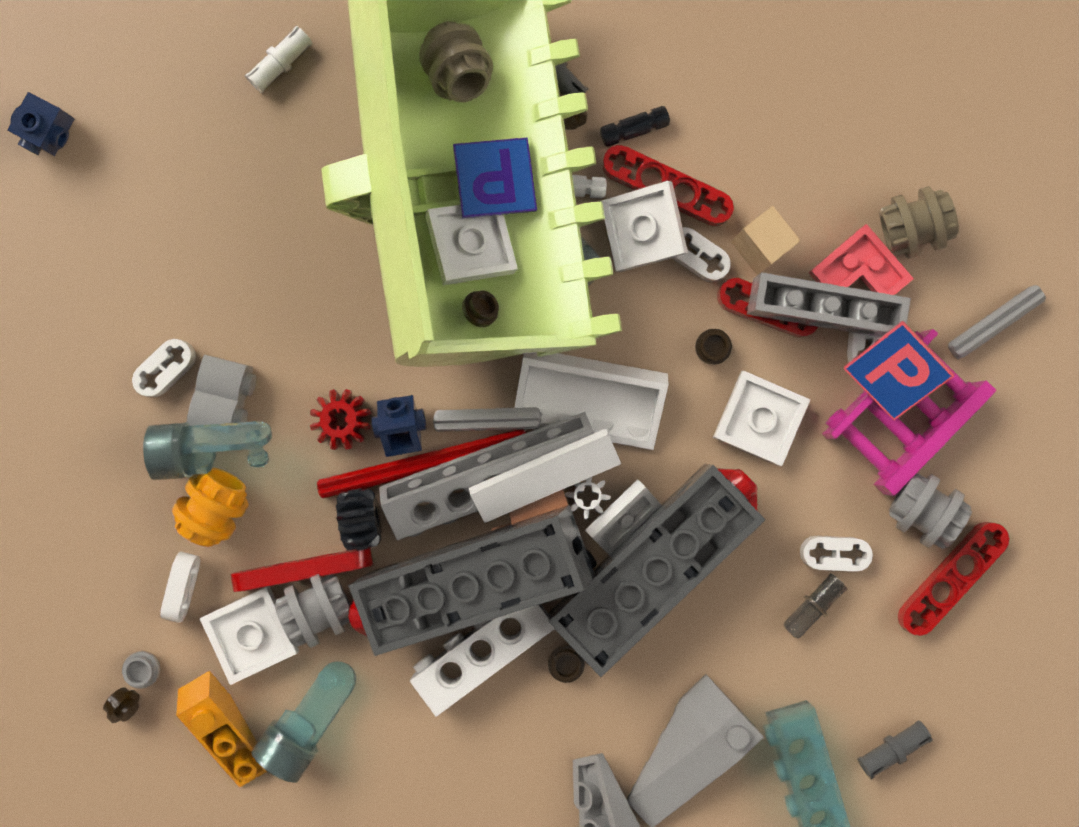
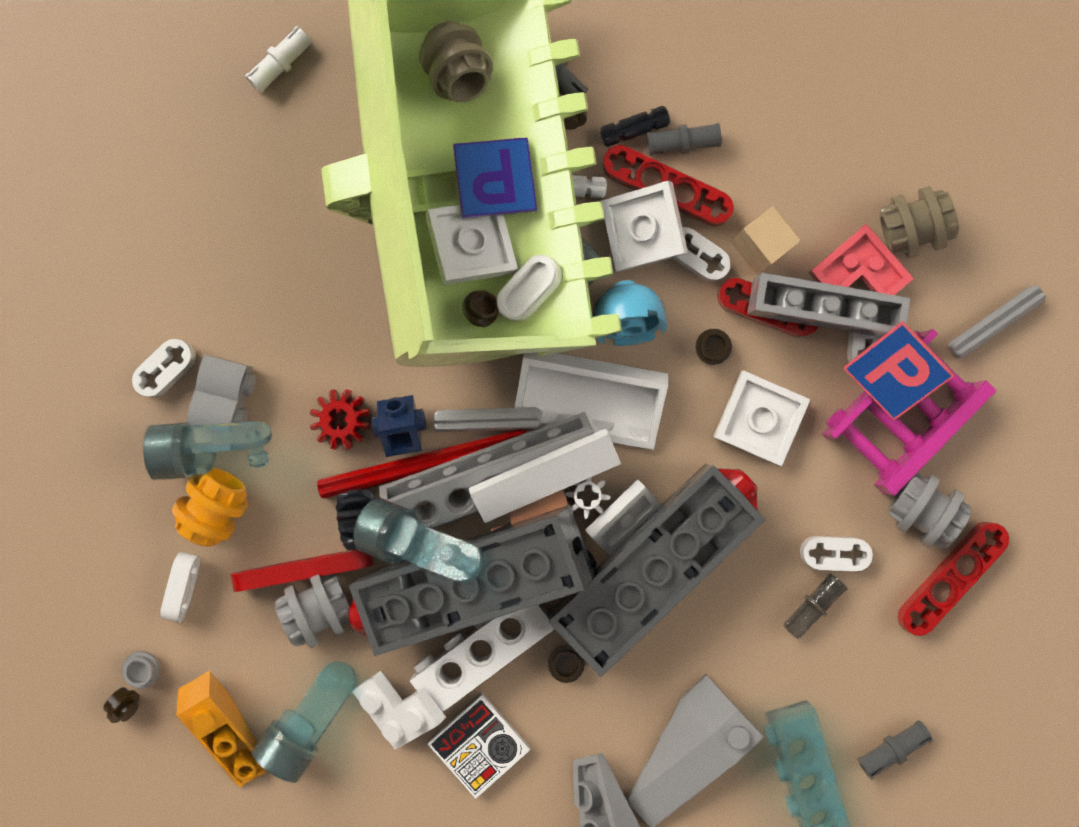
(40, 125): dark blue brick -> none
(248, 635): white plate -> none
(395, 535): none -> clear light blue piece
(398, 718): none -> white plate
(479, 745): none -> tile
(529, 288): none -> white tile
(639, 312): none -> medium azure cylinder
(684, 139): none -> dark grey pin

